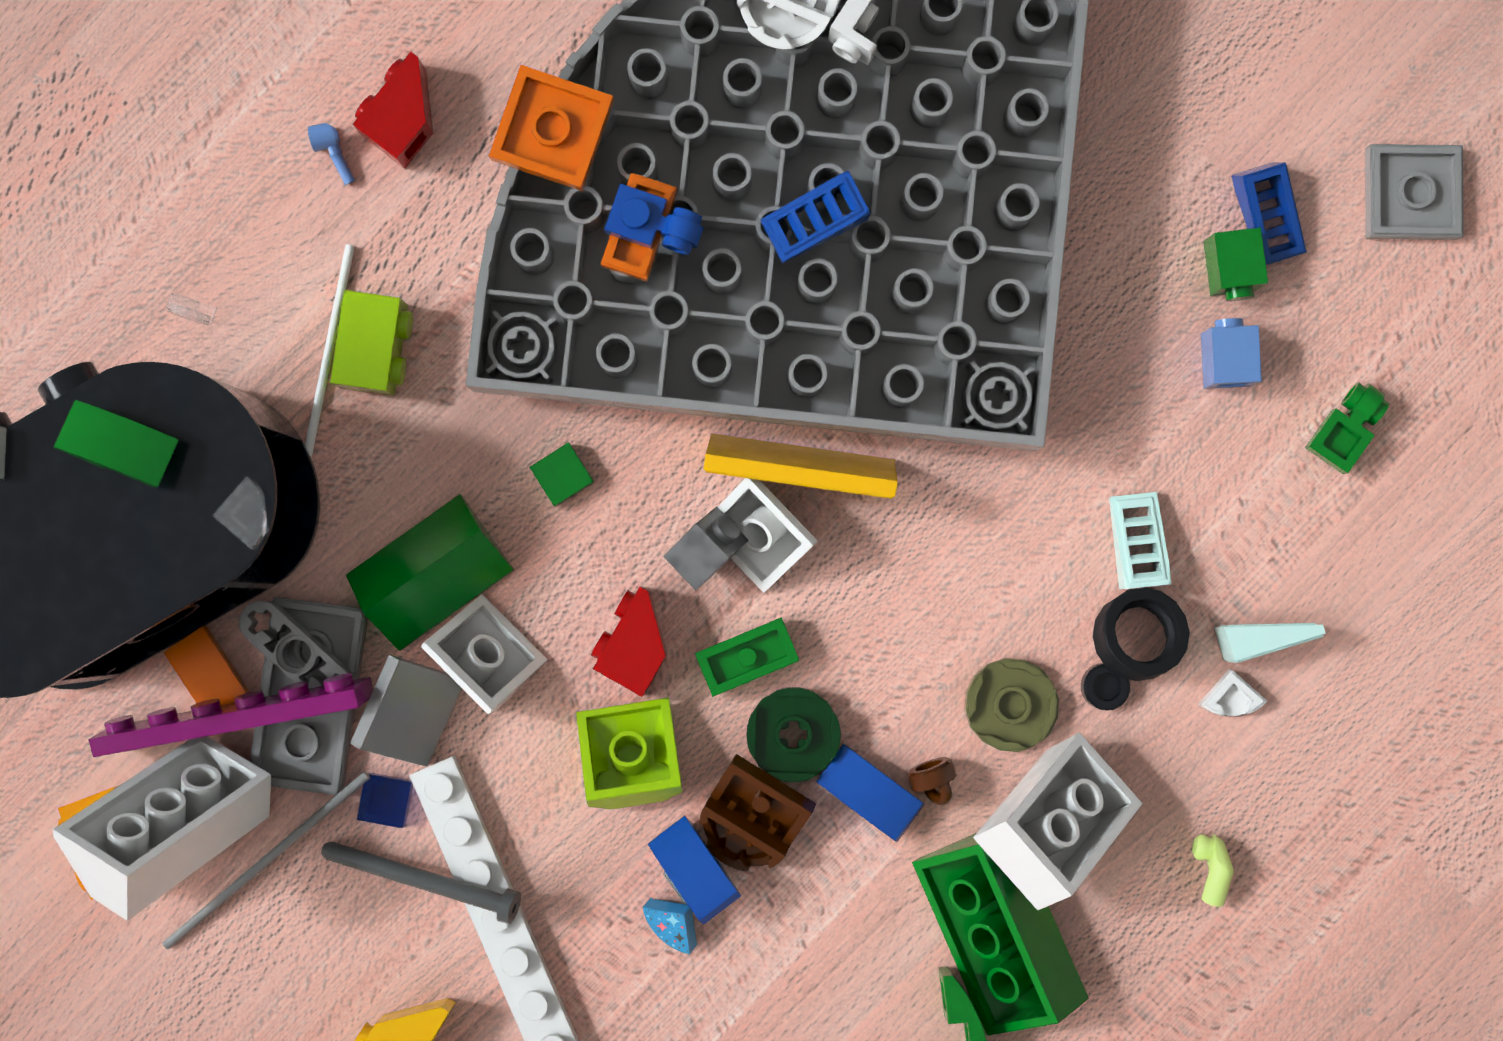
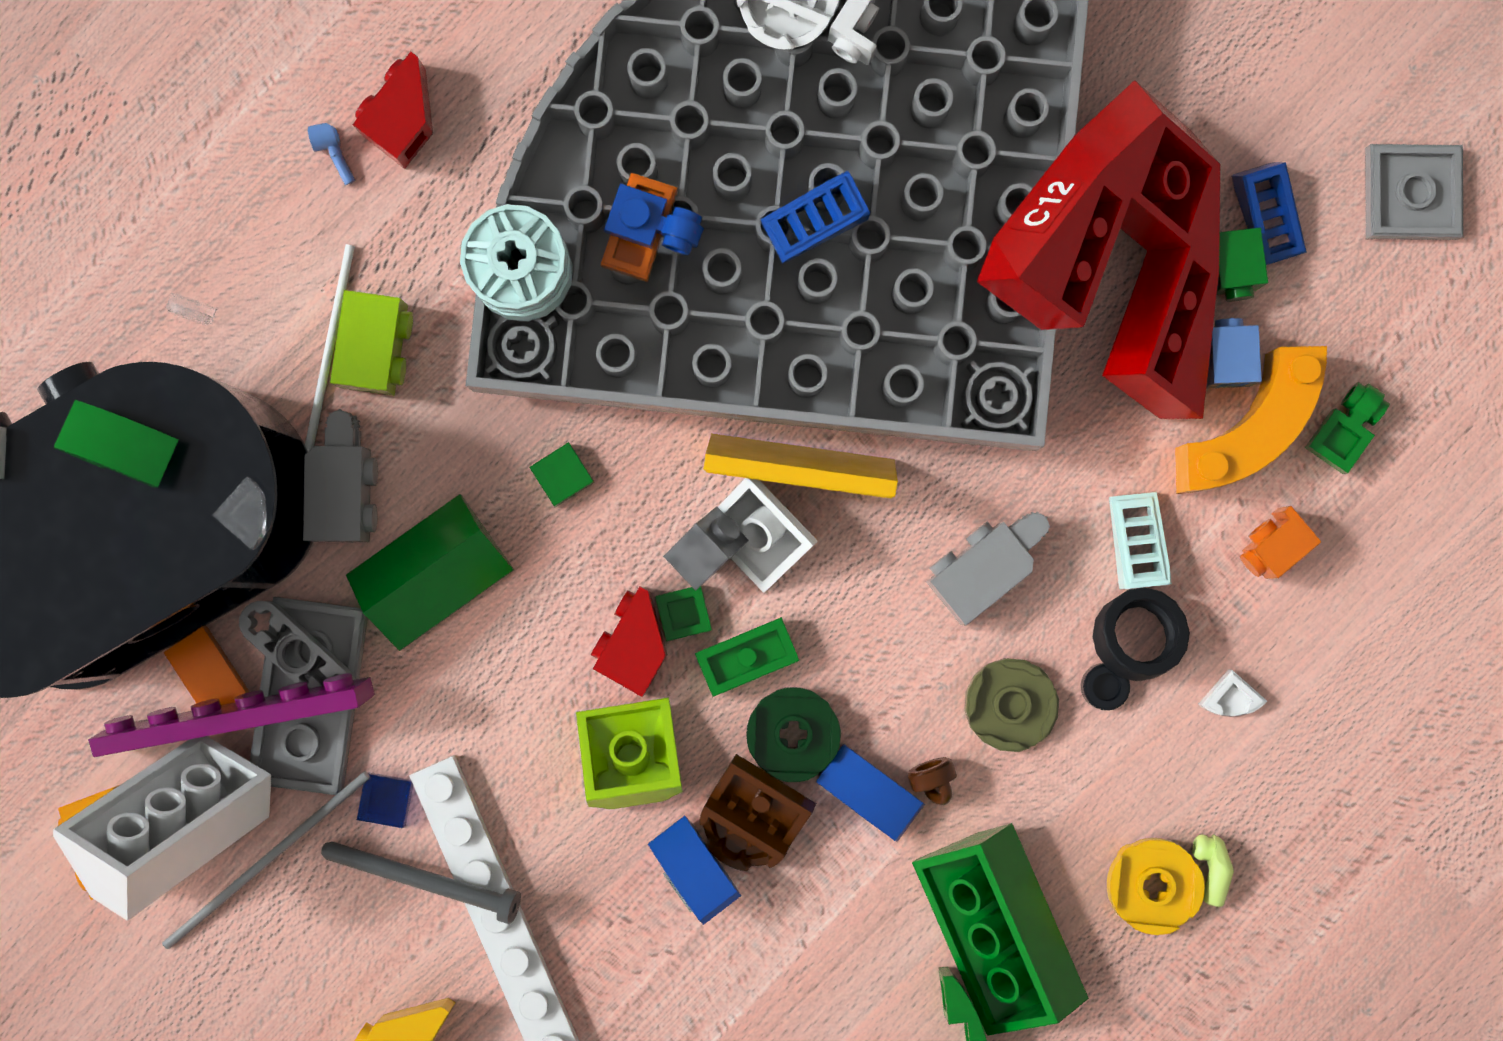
(339, 485): none -> light grey hinge
(406, 711): light grey tile -> none
(484, 654): white slope -> none
(540, 279): none -> light aqua wheel
(551, 127): orange plate -> none
(672, 924): dark azure tile -> none
(683, 613): none -> green tile
(988, 567): none -> light grey hinge
(1058, 821): white brick -> none
(1161, 187): none -> red piece
(1172, 907): none -> yellow plate
(1254, 640): light aqua slope -> none
(1275, 419): none -> light orange brick
(1278, 544): none -> orange brick

